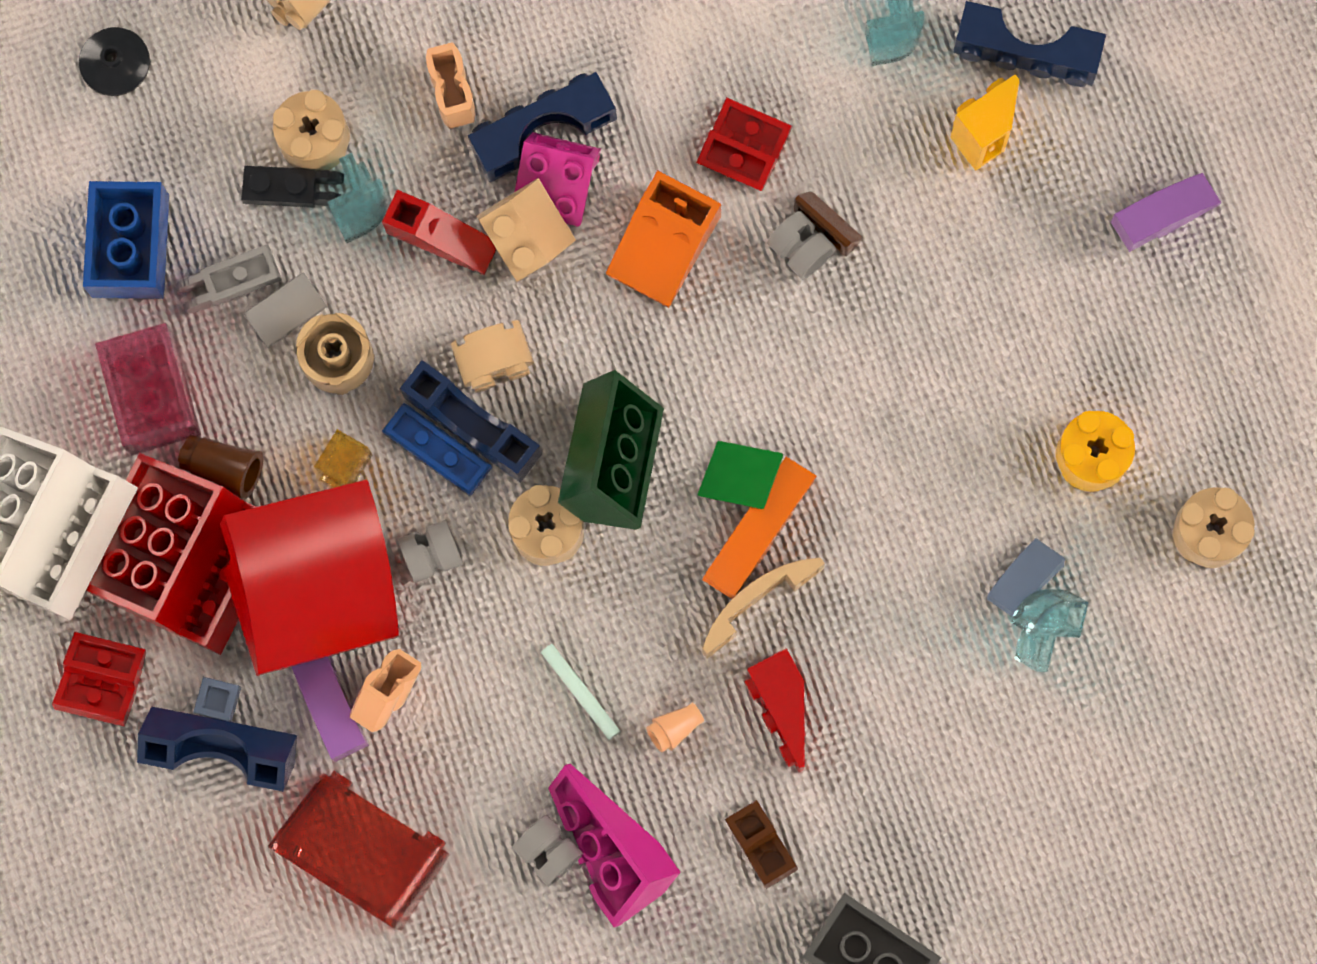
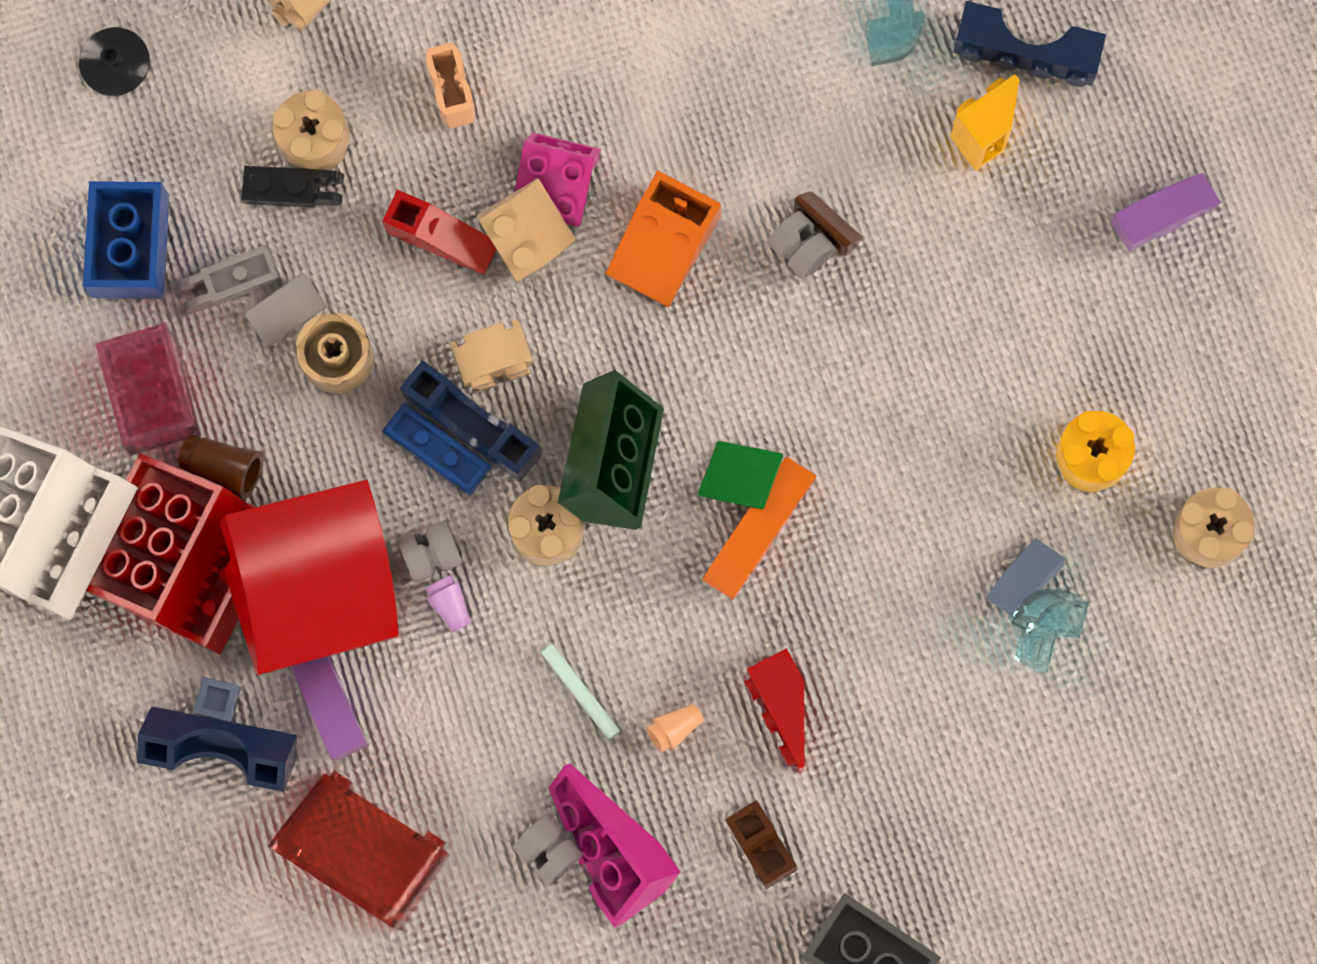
(99, 679): red slope -> none
(342, 460): clear yellow brick -> none
(361, 208): clear light blue brick -> none
(385, 690): light nougat brick -> none
(449, 602): none -> lavender cone
(580, 104): dark blue arch -> none
(744, 144): red slope -> none
(794, 573): tan slope -> none

